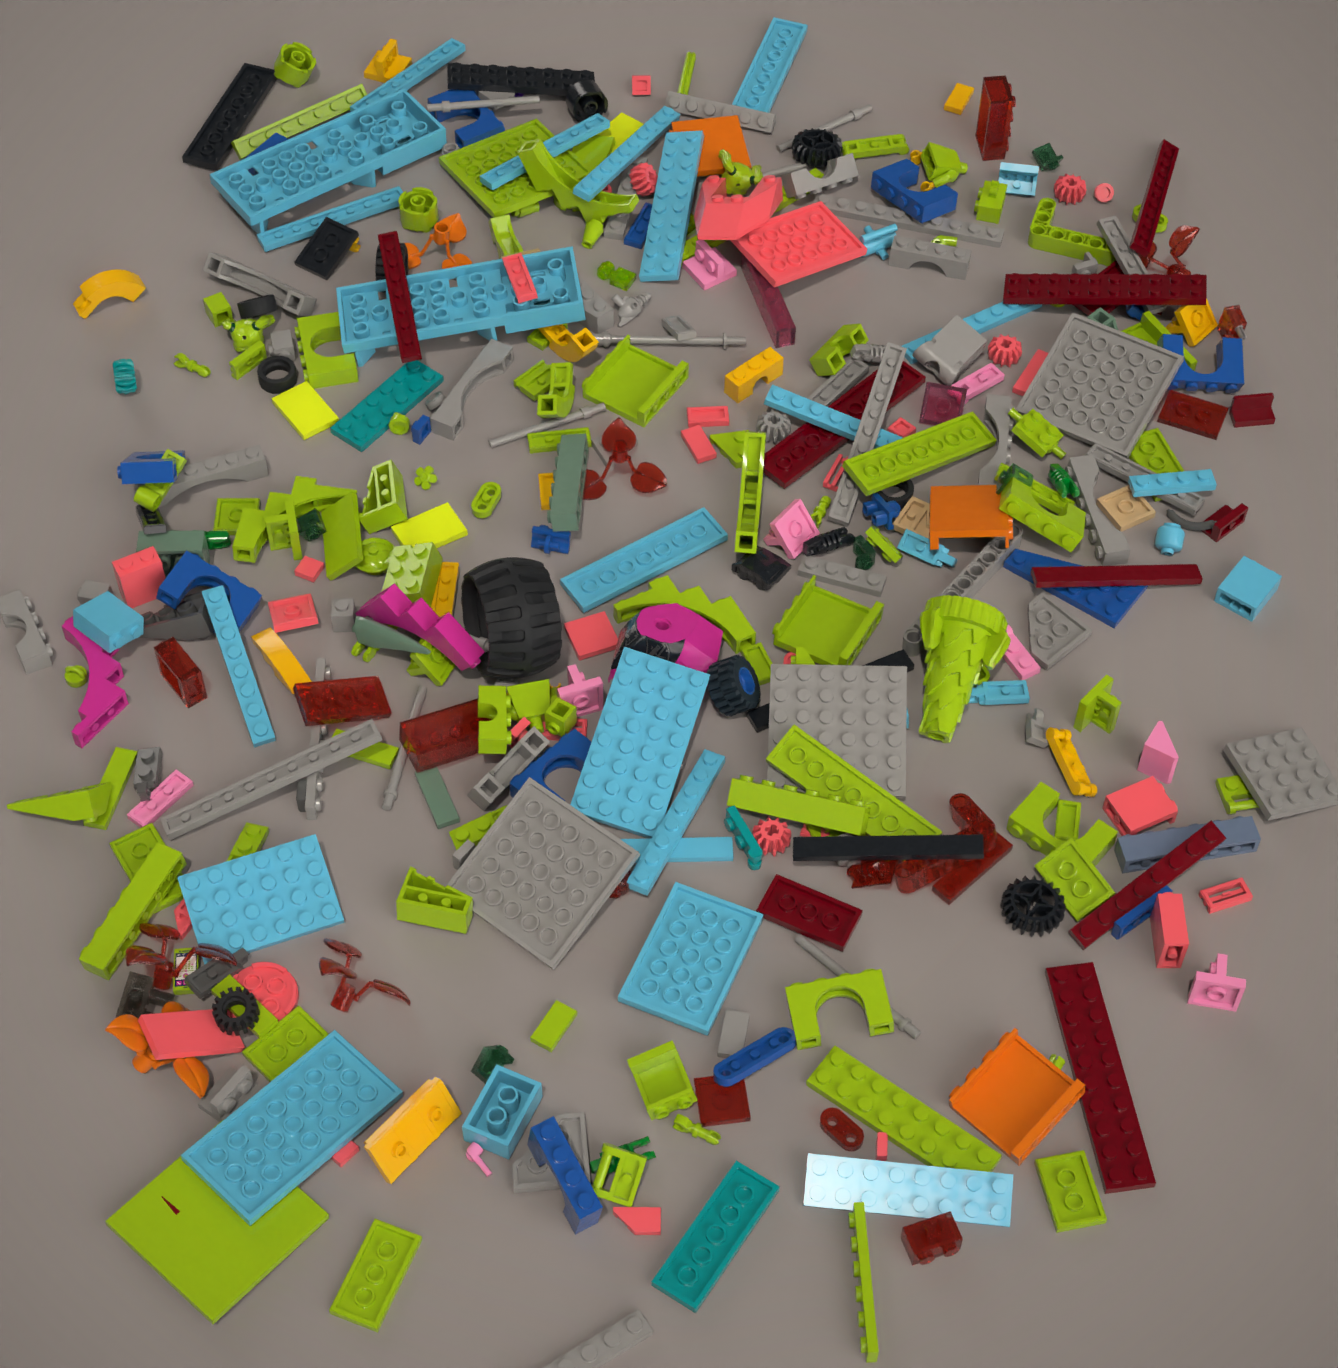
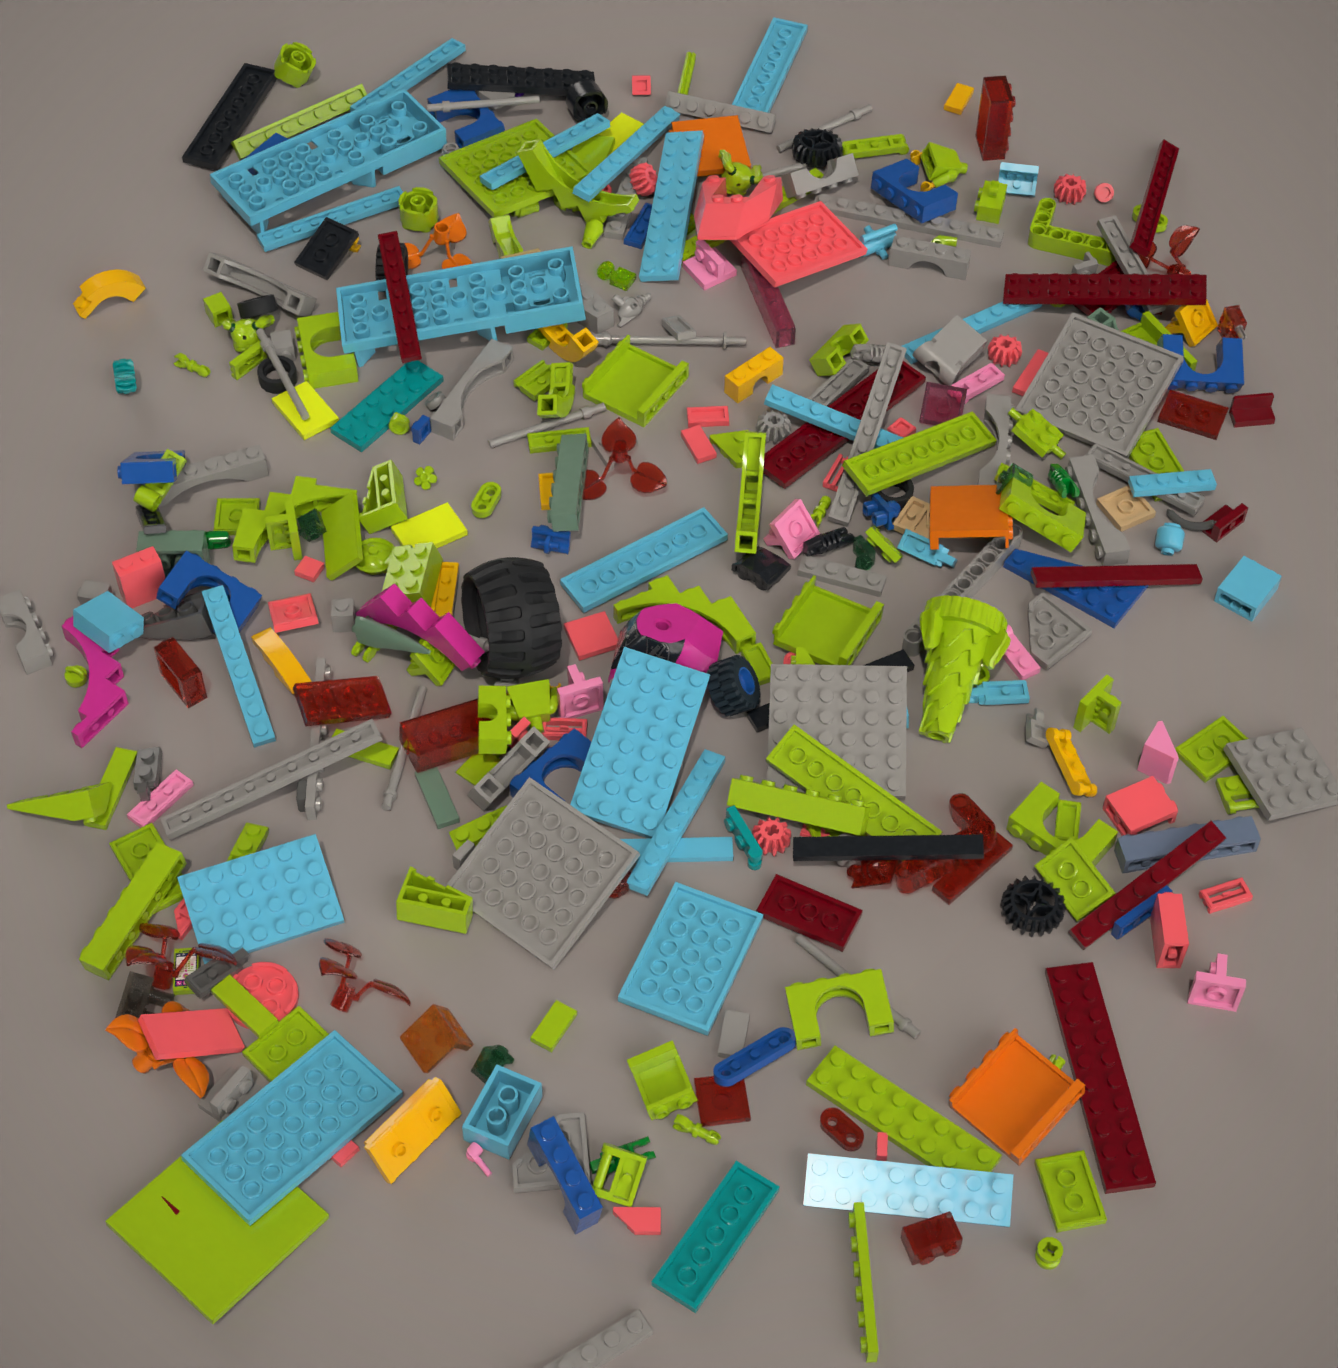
(239, 1023): black tyre -> none
(268, 347): none -> light grey bar
(375, 1275): lime tile -> none
(387, 63): yellow bracket -> none
(434, 1037): none -> clear orange bracket
(478, 766): none -> lime piece
(519, 278): coral tile -> none
(560, 717): lime brick -> none
(1045, 1258): none -> lime wheel
(1046, 157): clear green bracket -> none
(1205, 751): none -> lime tile

